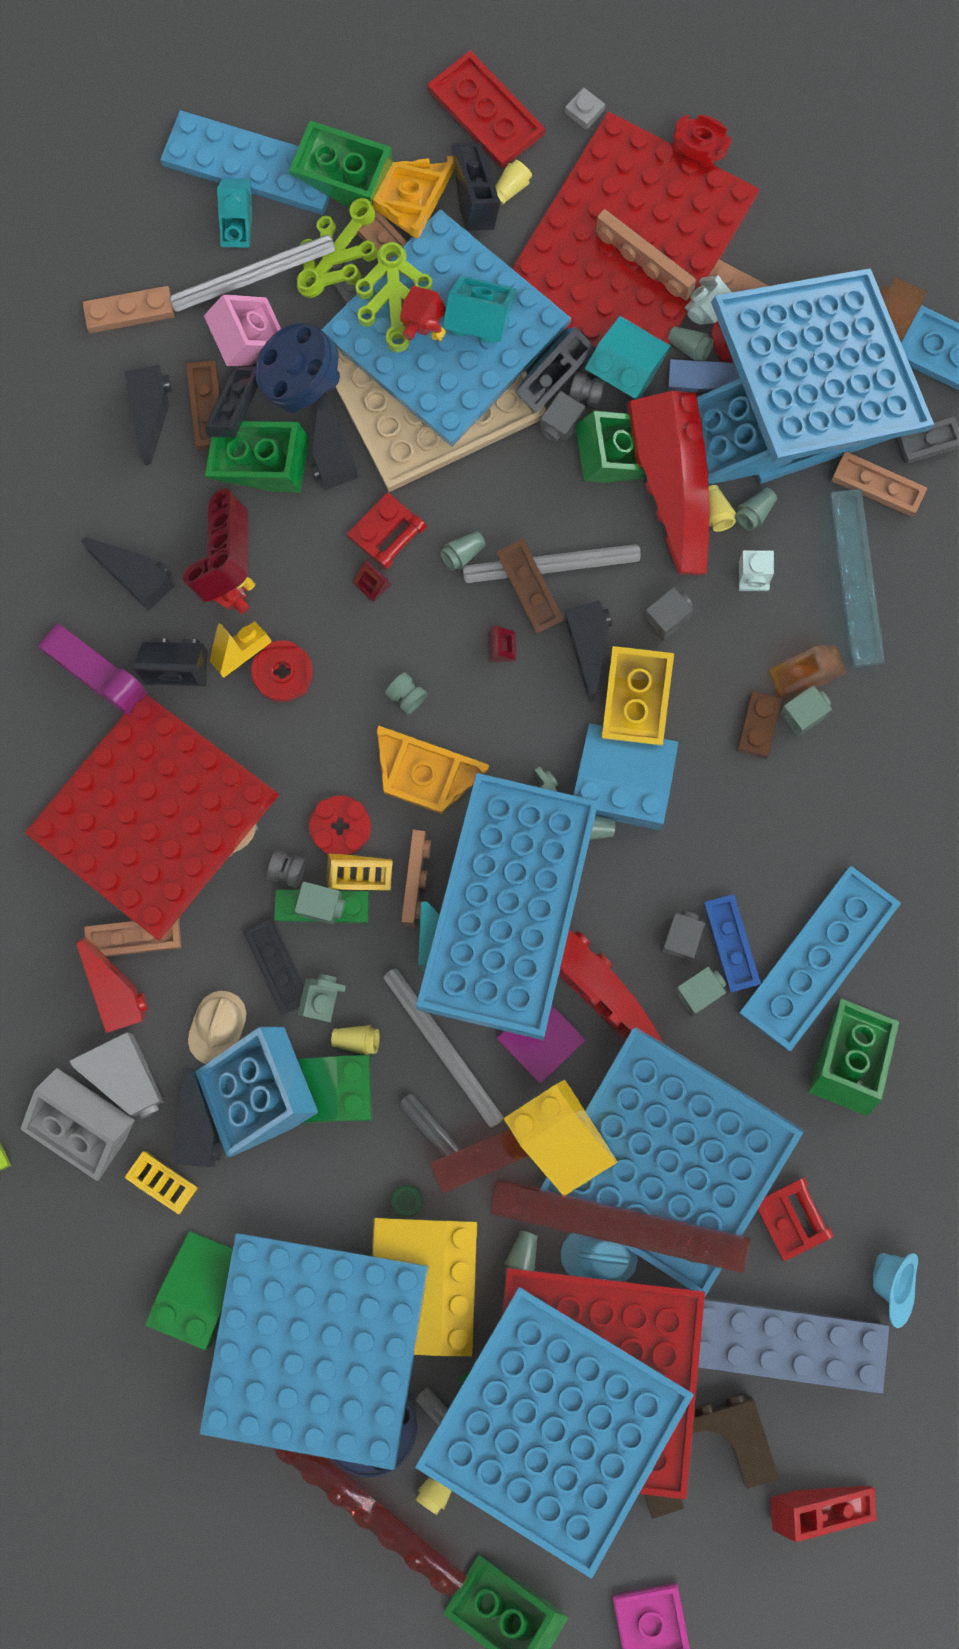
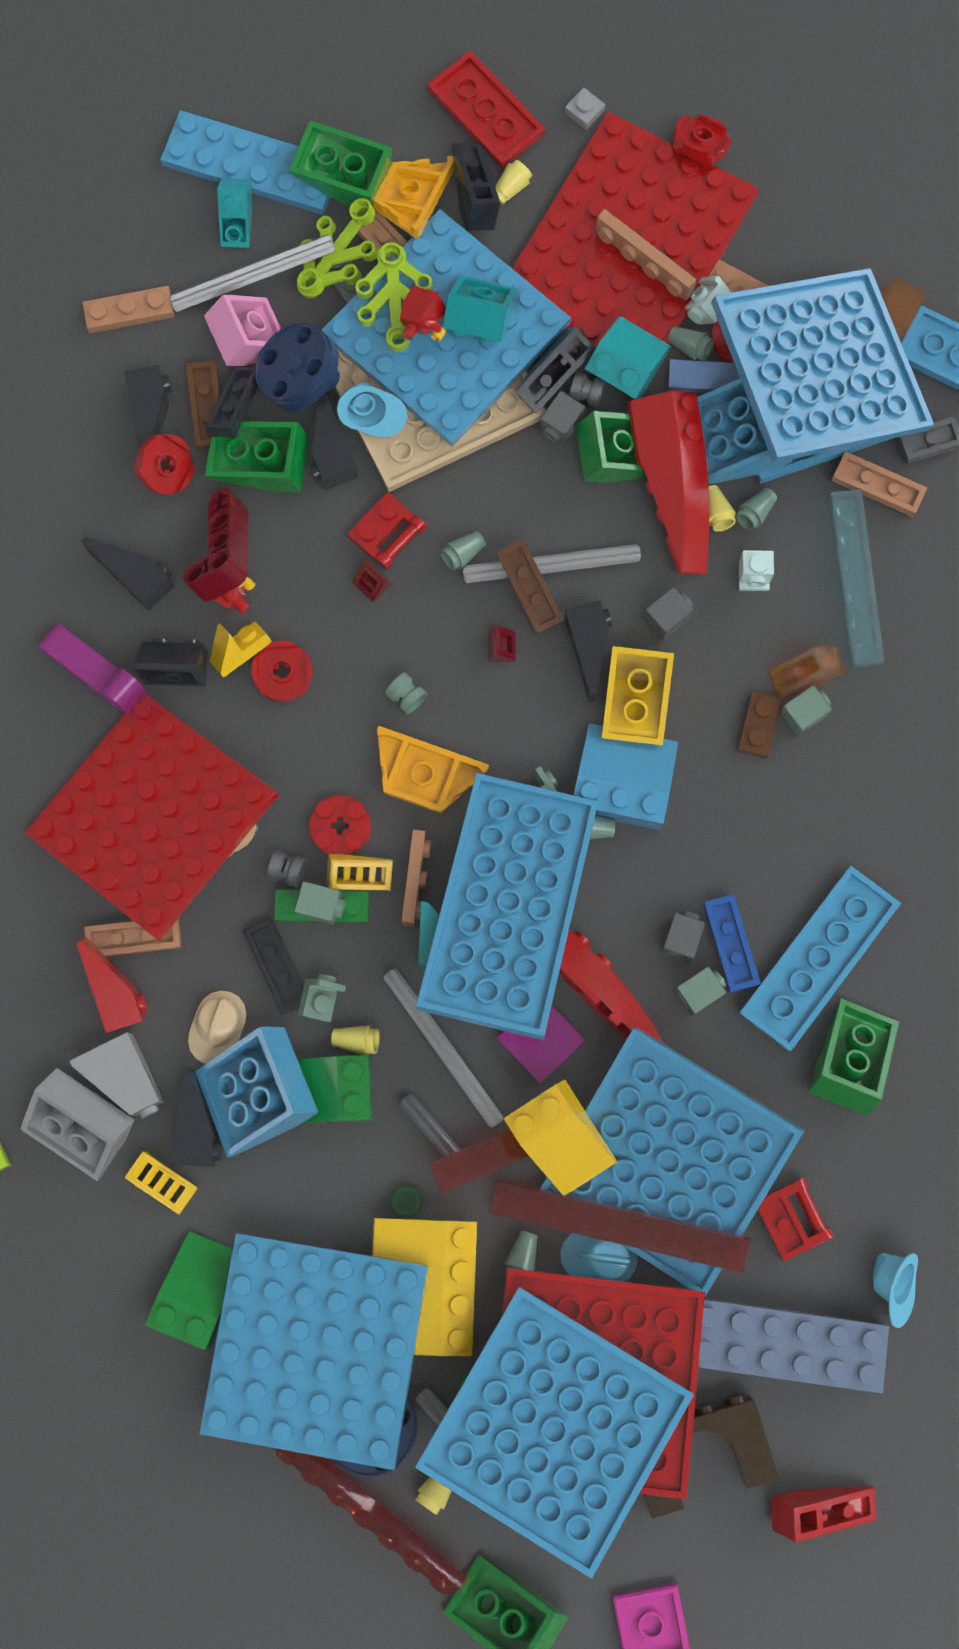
(149, 468): none -> red plate
(372, 411): none -> medium azure piece

